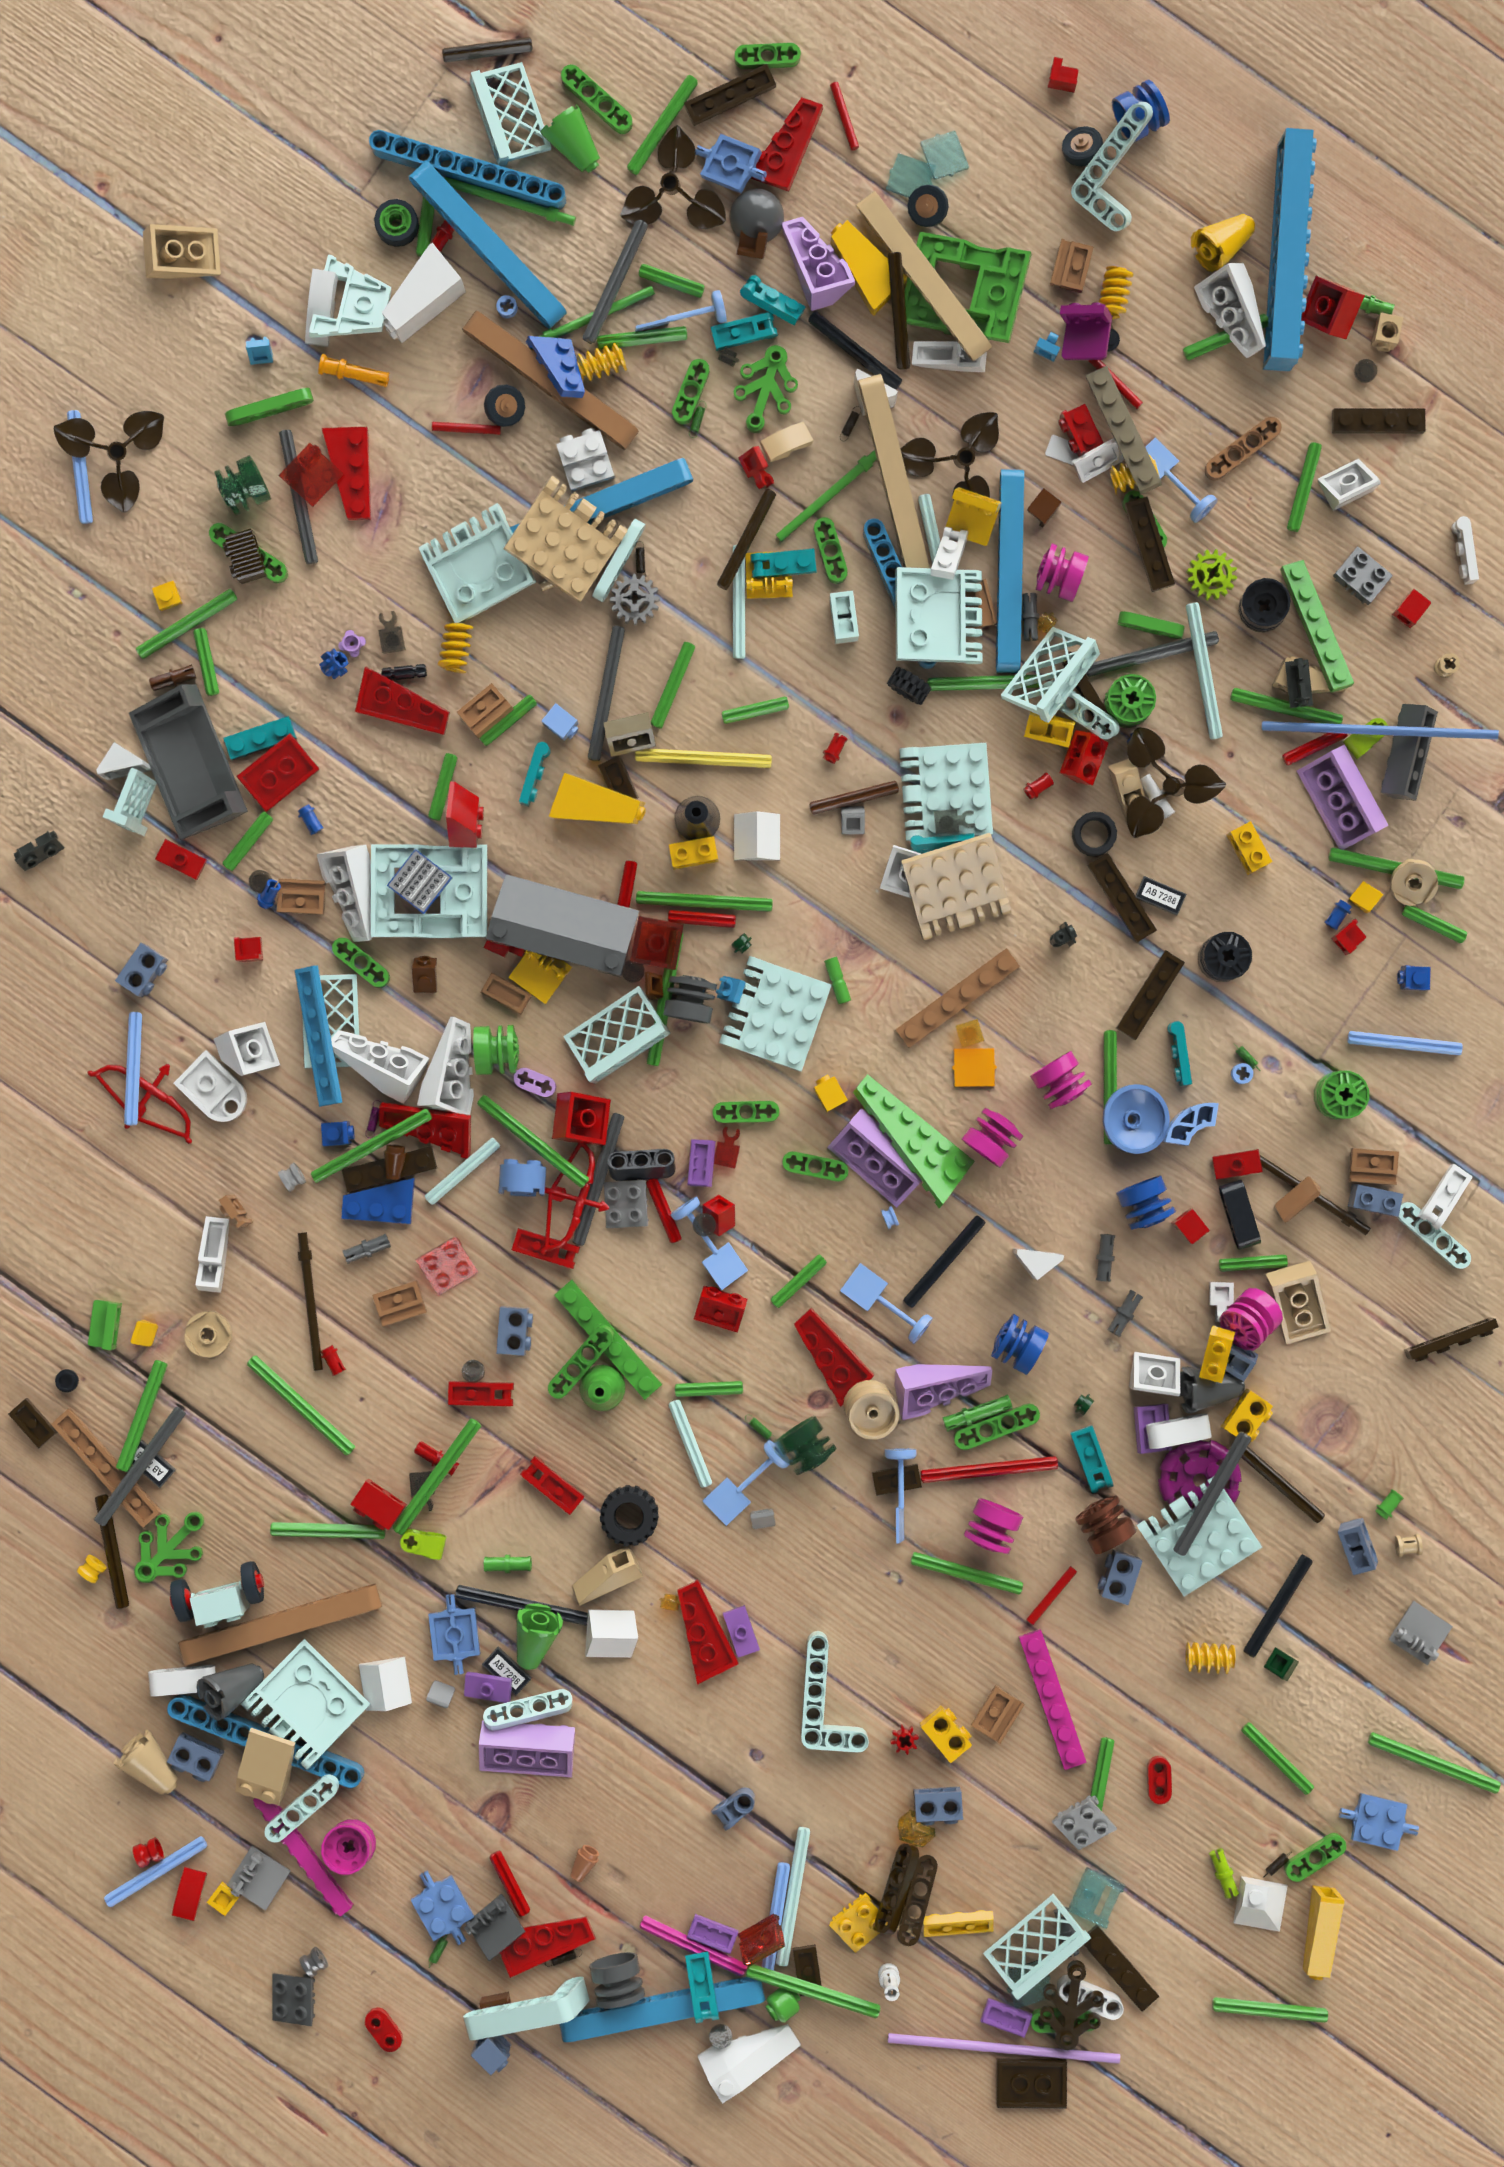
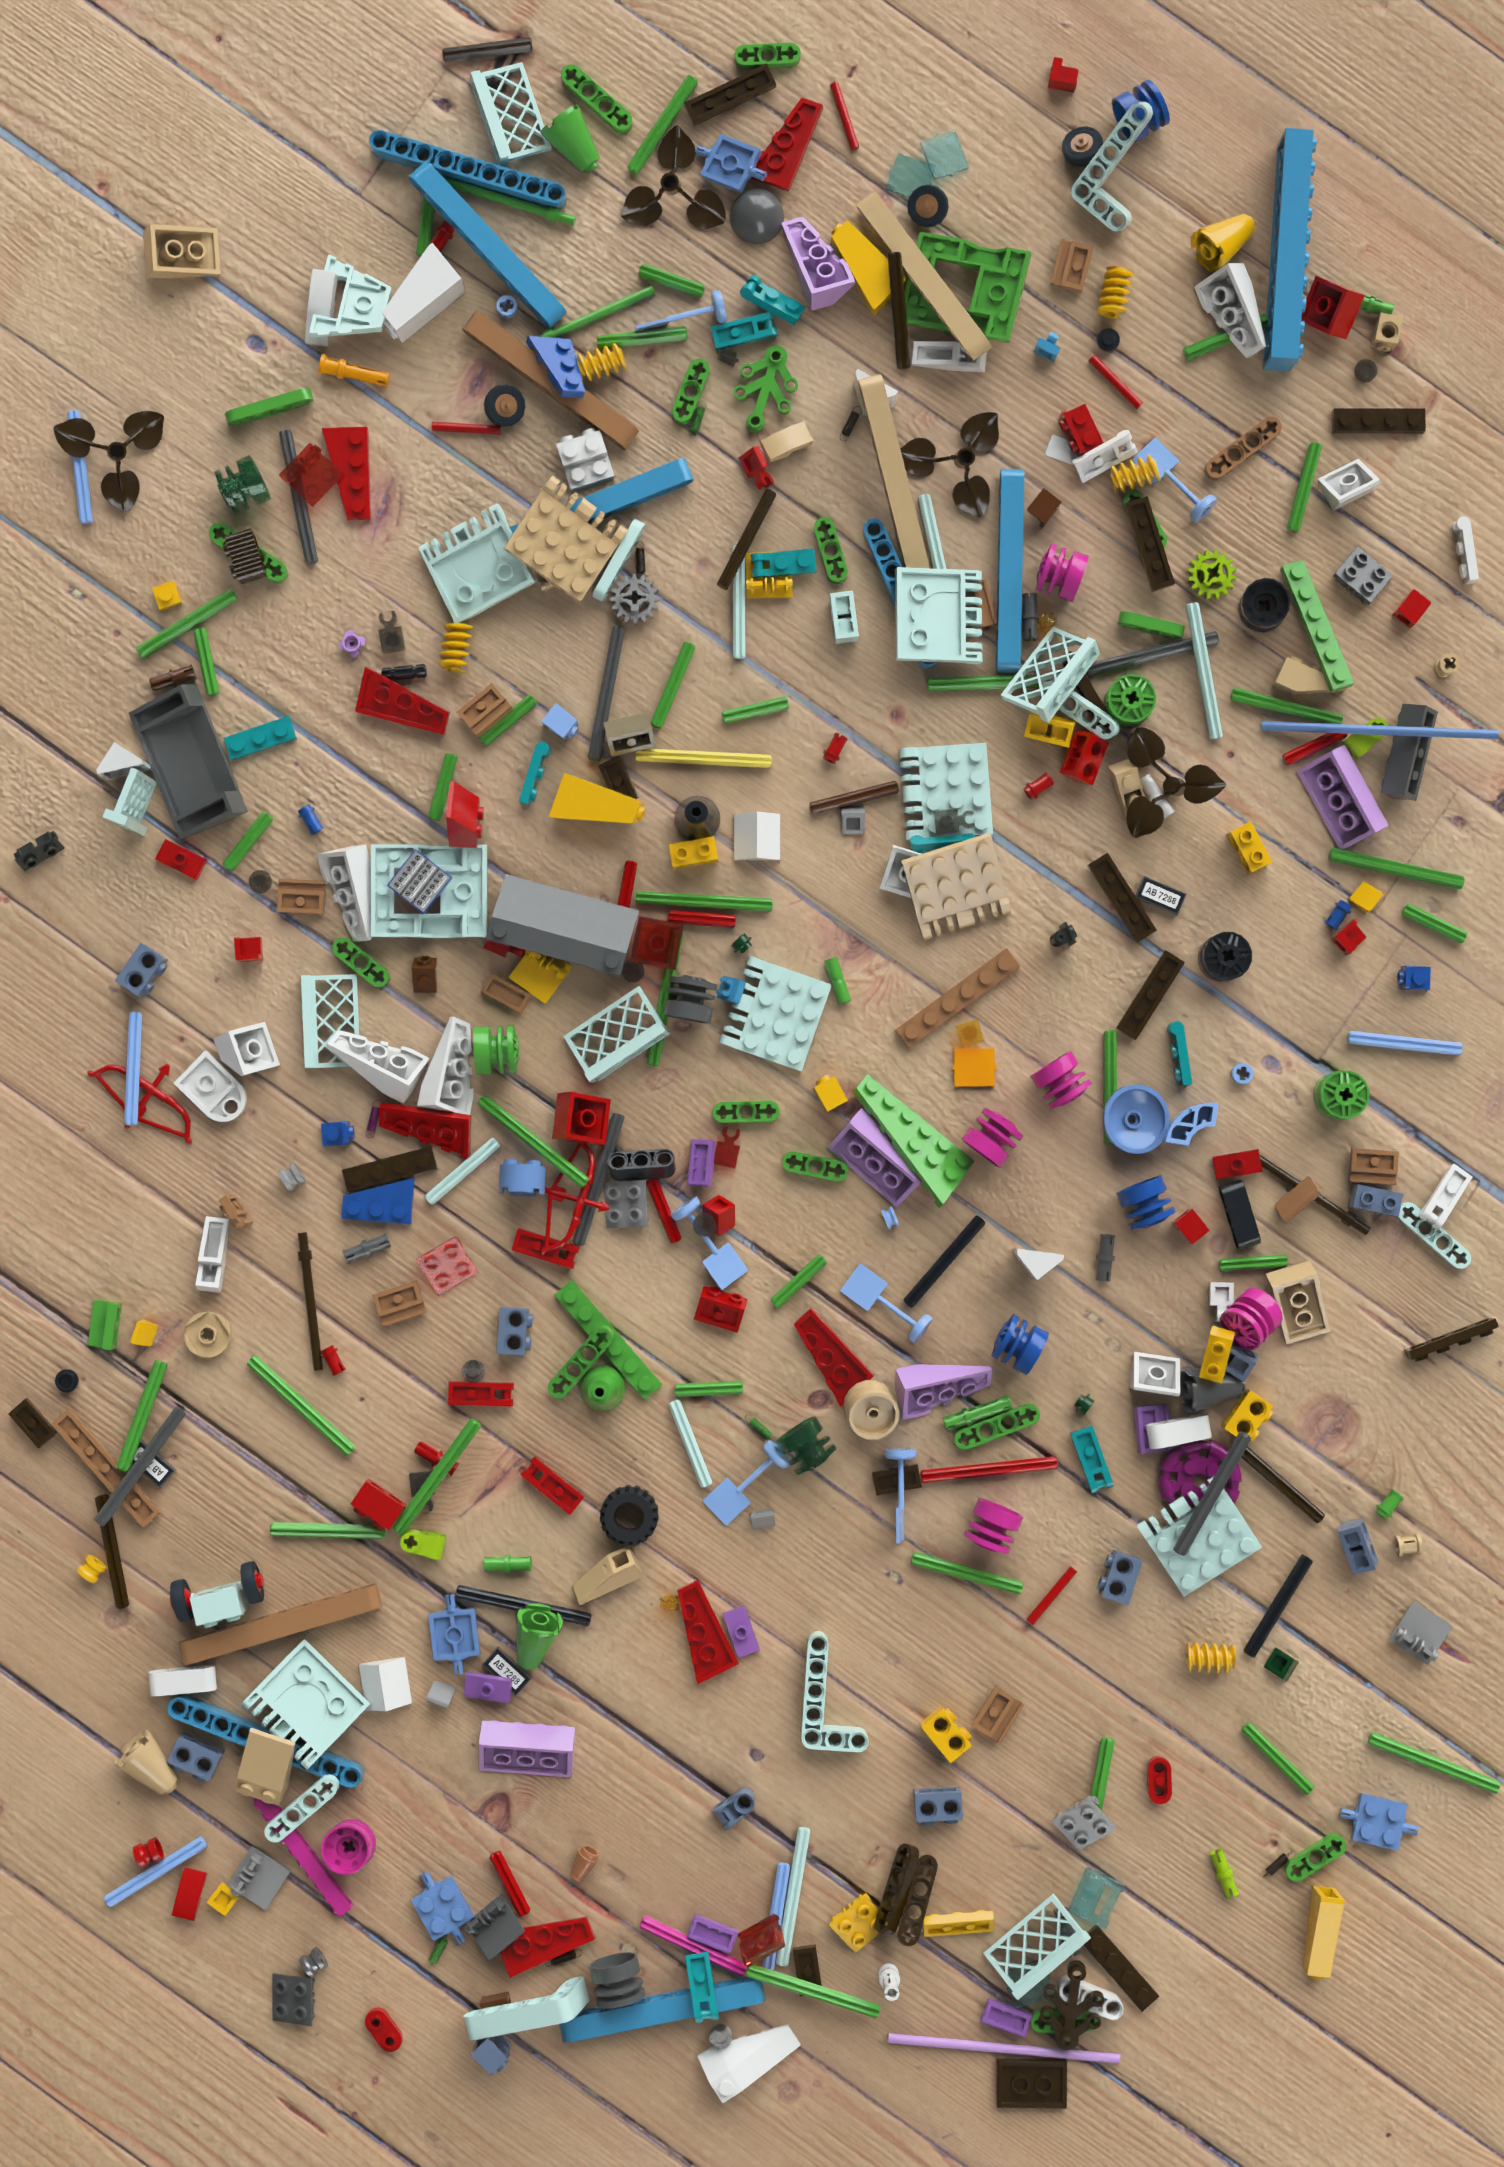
(166, 1549): bright green plant -> none
(228, 1689): dark grey cone -> none
(259, 351): dark azure tile -> none
(267, 897): blue pin -> none
(278, 772): red tile -> none
(318, 1036): dark azure tile -> none
(334, 663): blue gear -> none
(371, 1145): bright green axle -> none
(393, 210): wheel -> none
(394, 1161): reddish brown cone -> none
(529, 1713): light aqua beam -> none
(532, 1087): lavender beam -> none
(611, 1633): white slope -> none
(615, 281): dark grey axle -> none
(653, 986): reddish brown slope -> none
(752, 246): reddish brown panel -> none
(782, 2004): bright green head -> none
(854, 349): black axle -> none
(864, 464): bright green bar -> none
(906, 1745): red gear -> none
(909, 685): black tyre -> none
(914, 1832): clear yellow bracket -> none
(949, 553): white plate -> none
(974, 514): yellow bracket -> none
(1052, 1699): dark pink plate -> none
(1086, 331): magenta bracket -> none
(1094, 816): black tyre -> none
(1104, 1521): copper wheel -> none
(1123, 430): dark tan plate -> none
(1125, 1313): dark grey pin -> none
(1247, 1057): bright green piece -> none
(1260, 1904): white slope -> none
(1270, 2009): bright green axle -> none
(1299, 683): pearl dark grey hinge -> none
(1417, 894): tan plate -> none

